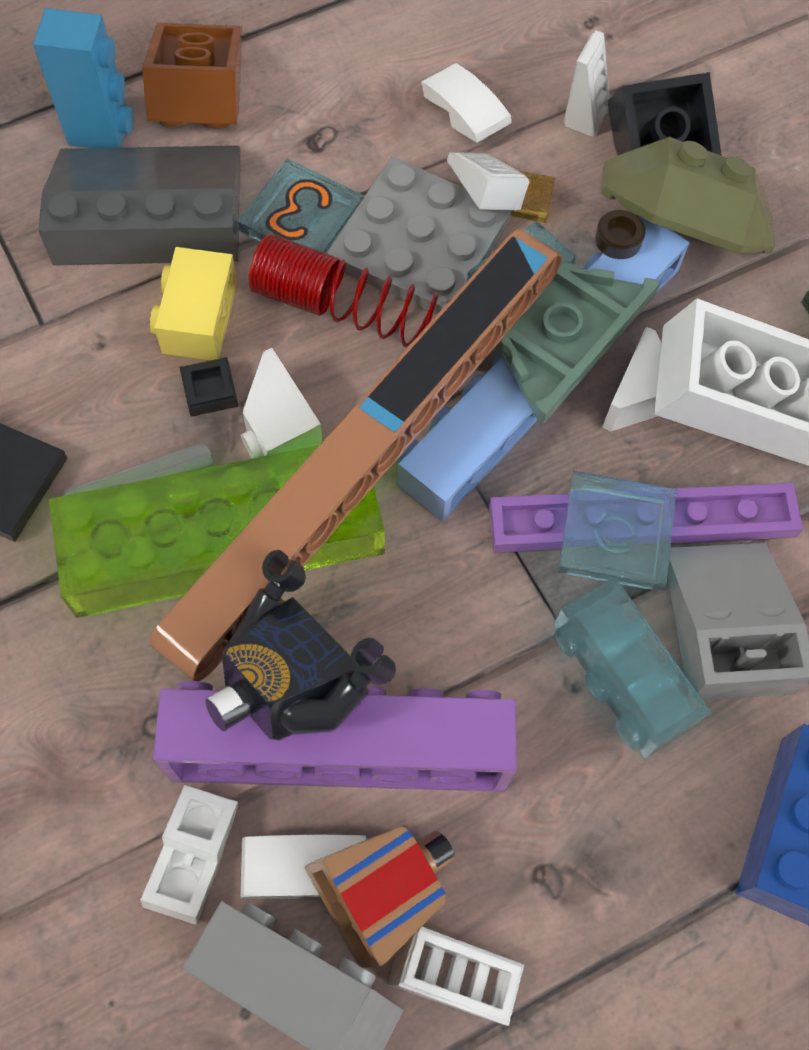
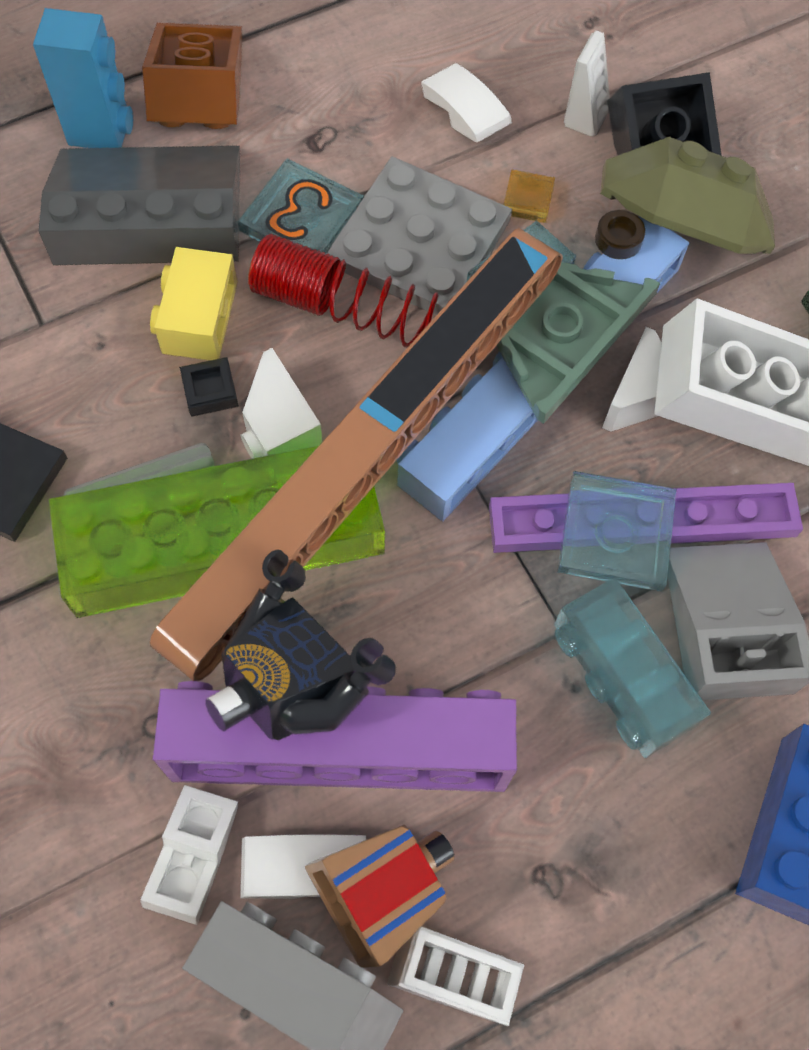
(489, 181): white slope -> none

